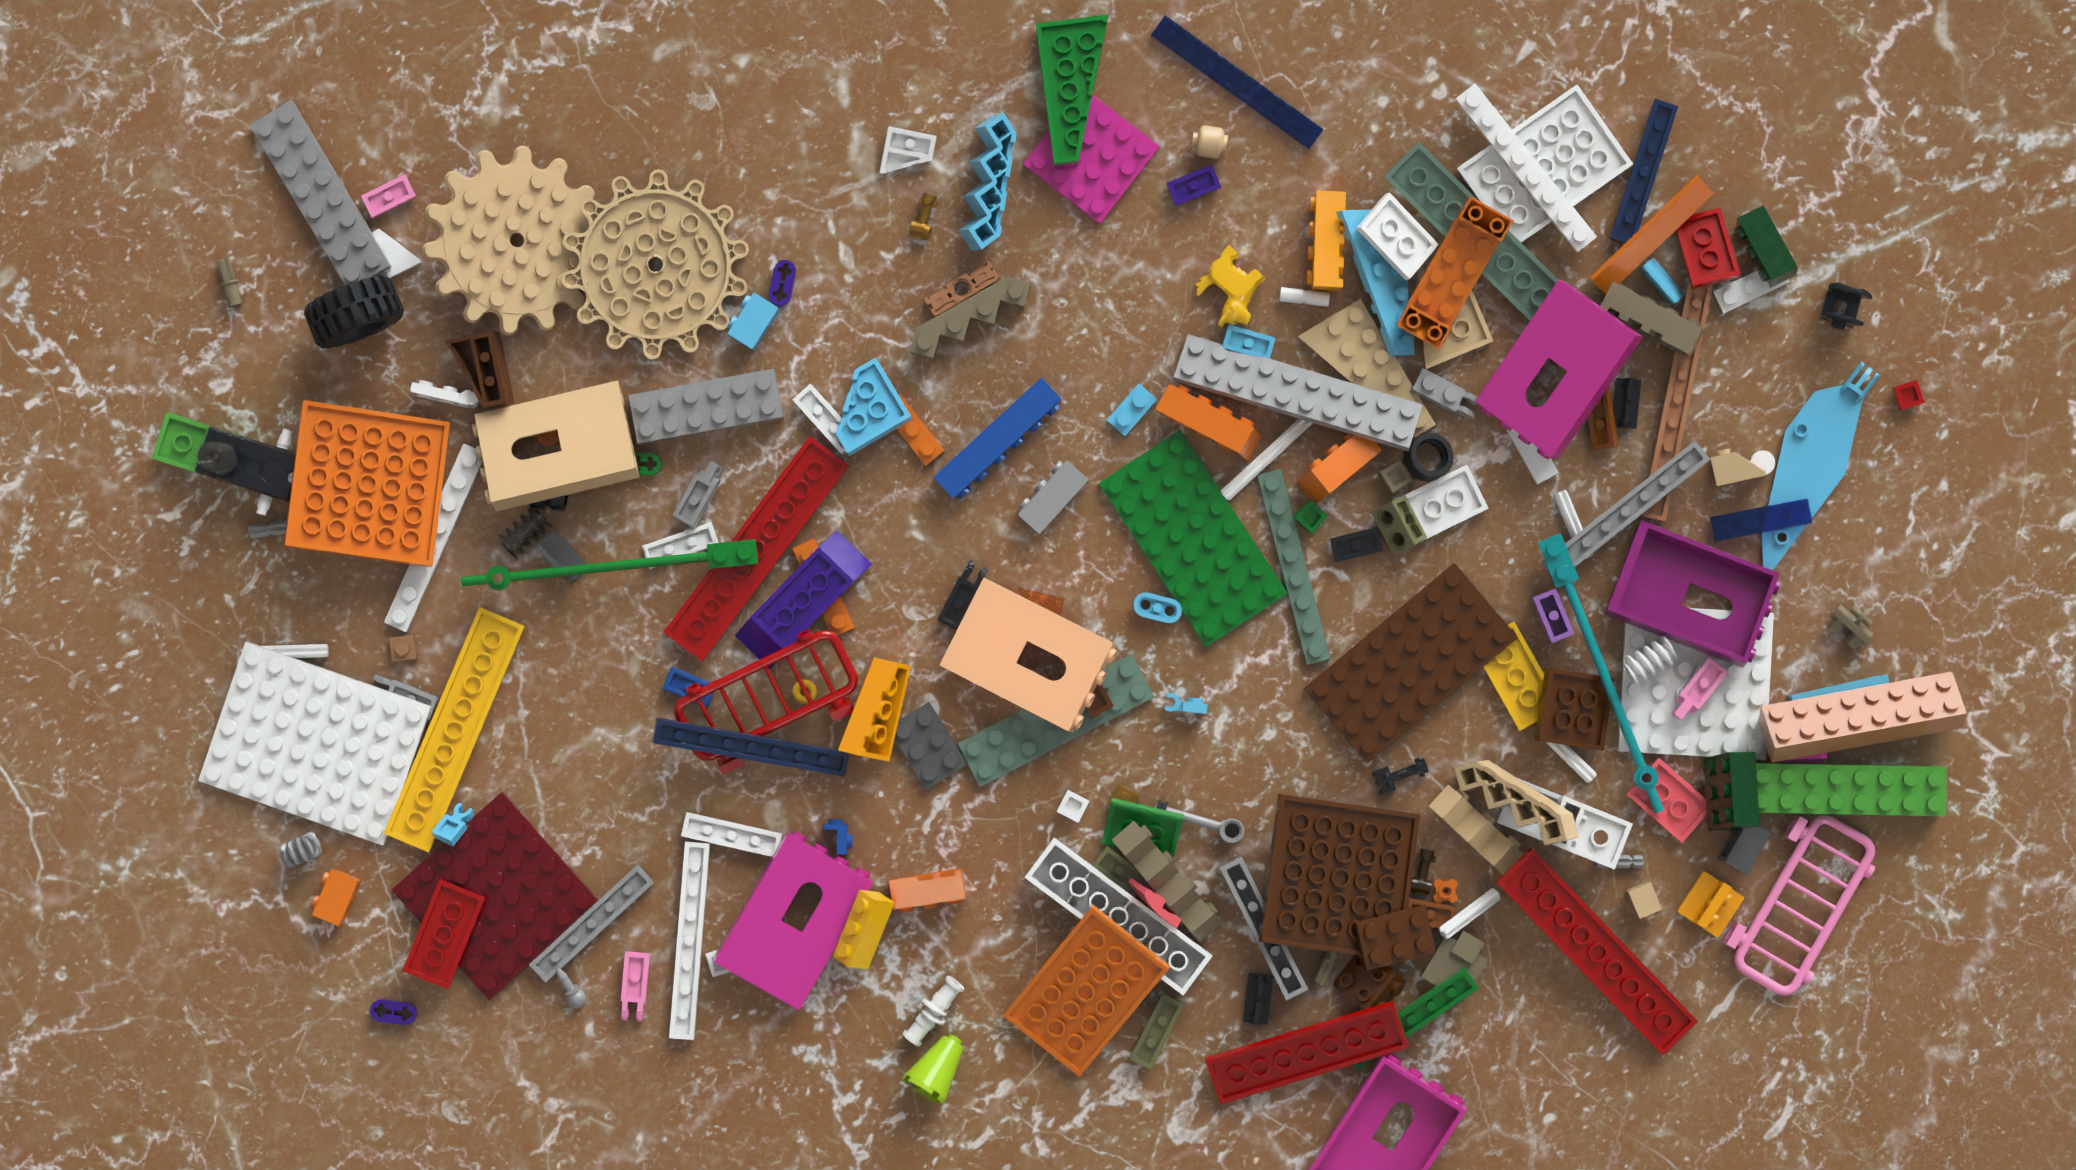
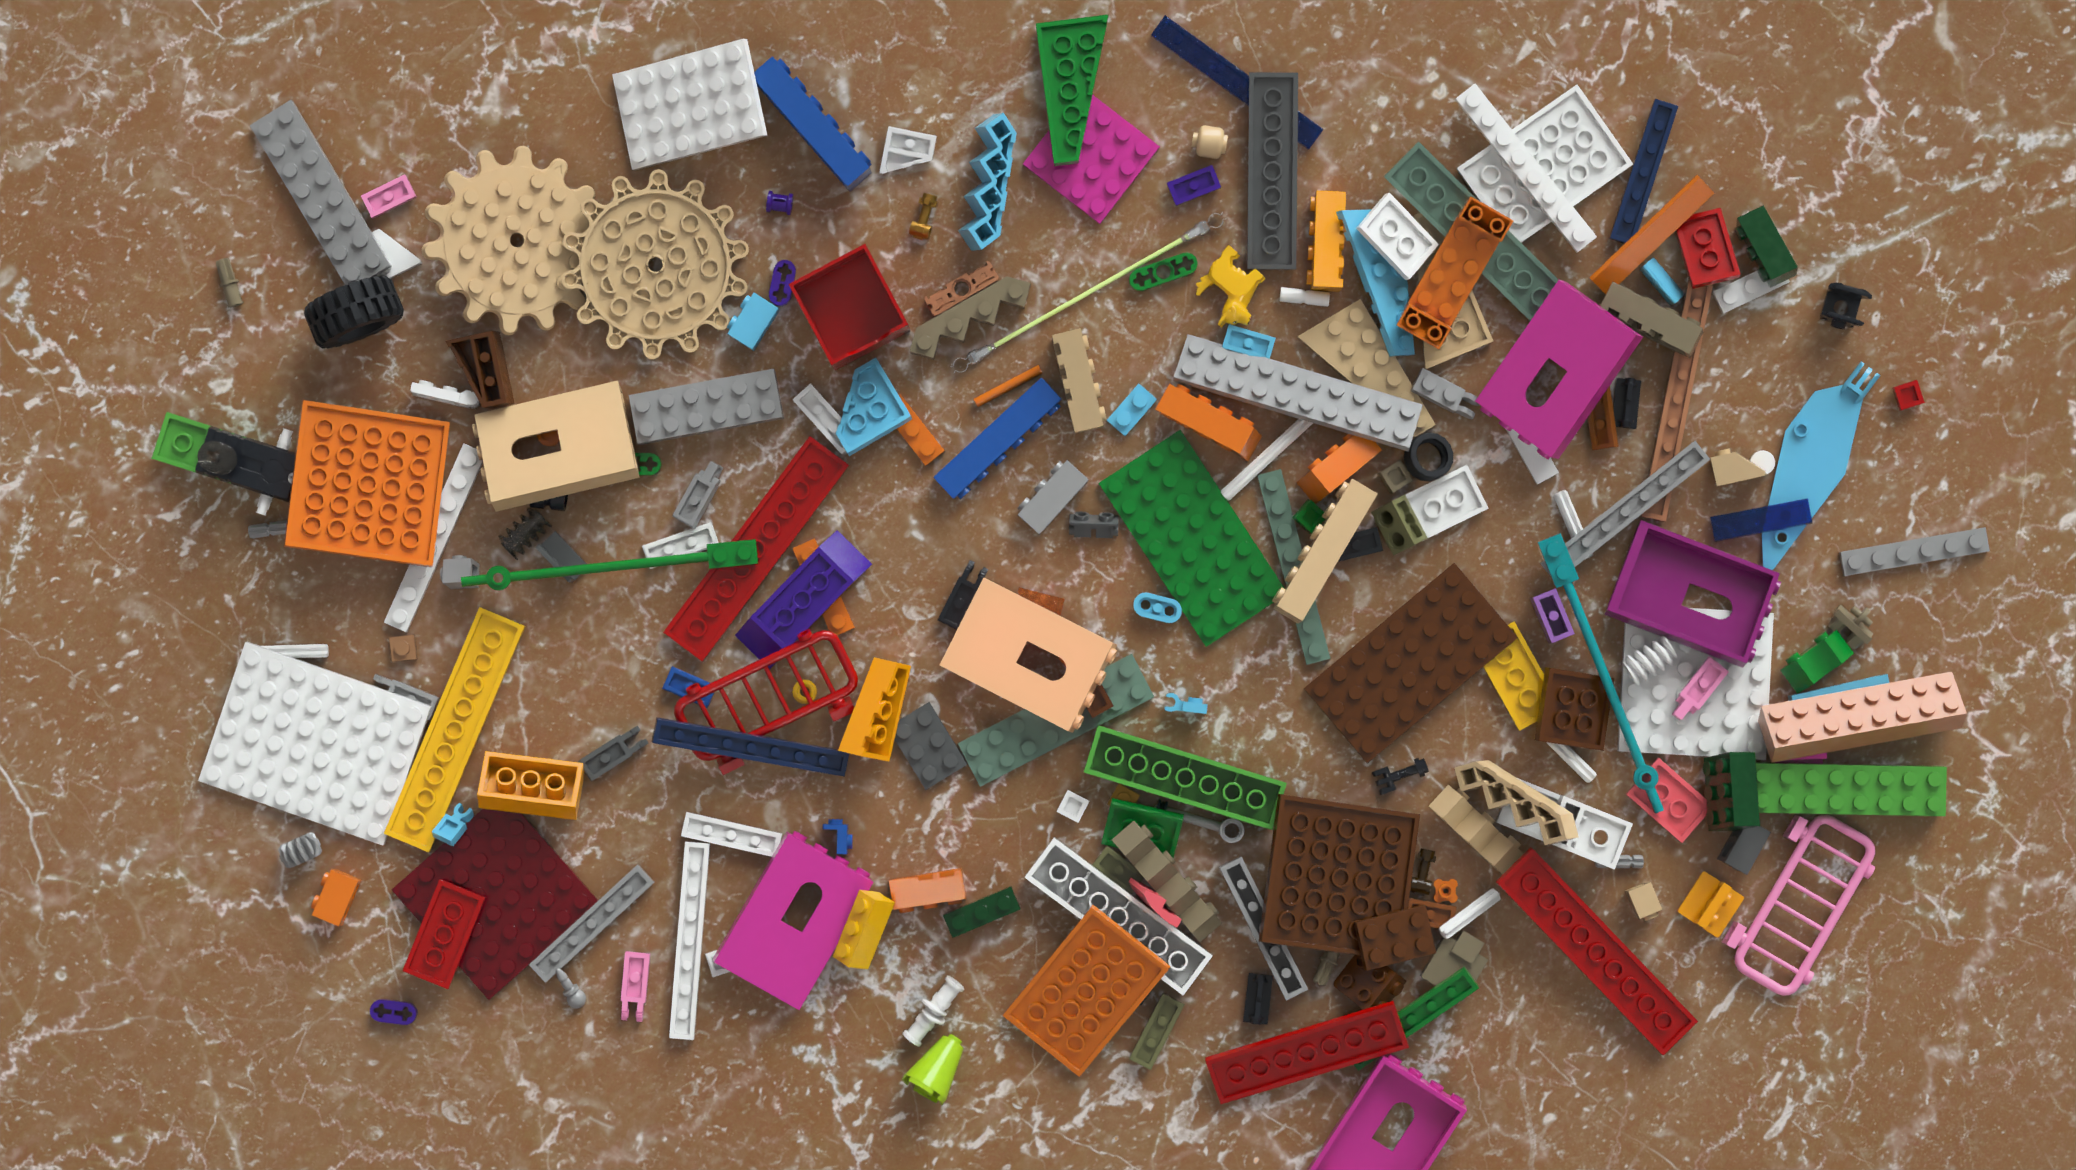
(456, 568): none -> light grey brick
(530, 785): none -> light orange brick
(610, 754): none -> dark grey hinge
(689, 104): none -> white plate
(779, 203): none -> dark purple bush
(811, 124): none -> blue brick
(849, 307): none -> red piece
(981, 911): none -> dark green brick
(1007, 386): none -> orange bar
(1077, 380): none -> tan wedge
(1104, 523): none -> dark grey hinge
(1178, 260): none -> green beam
(1184, 777): none -> bright green brick
(1199, 229): none -> piece
(1272, 171): none -> dark grey plate
(1325, 550): none -> tan brick
(1816, 661): none -> green brick
(1914, 551): none -> light grey plate

